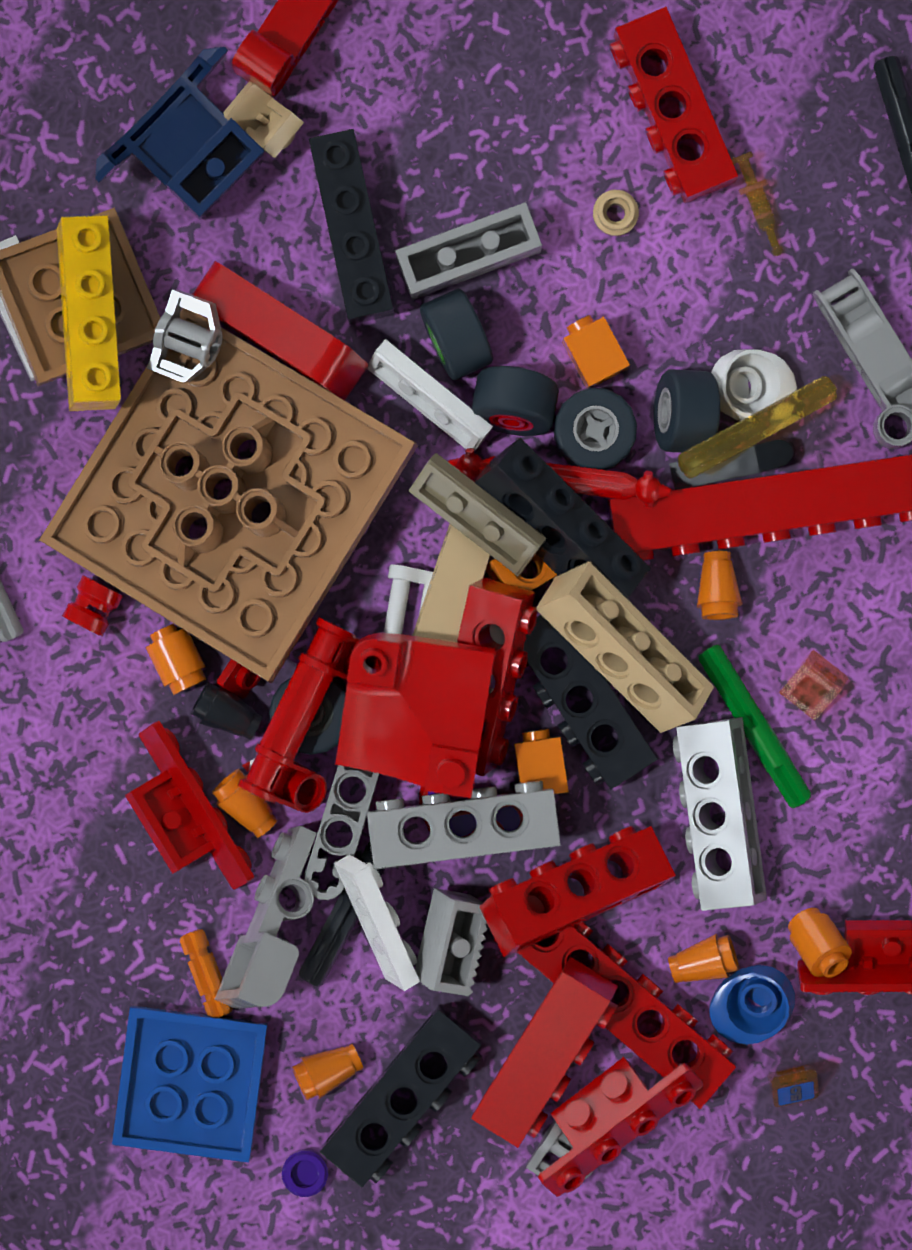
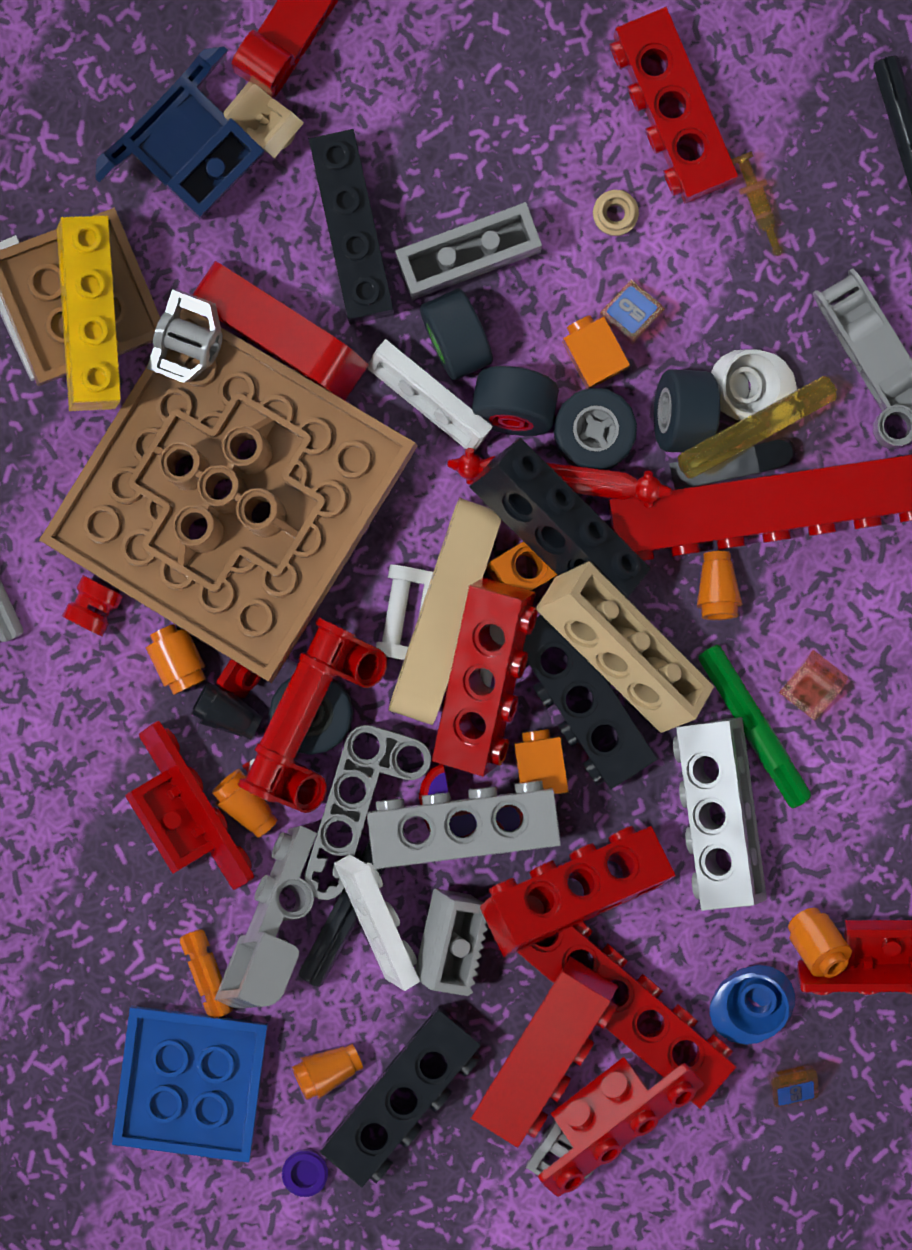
(417, 711): red slope -> none
(477, 514): dark tan tile -> none
(632, 311): none -> slope
(705, 960): orange cone -> none

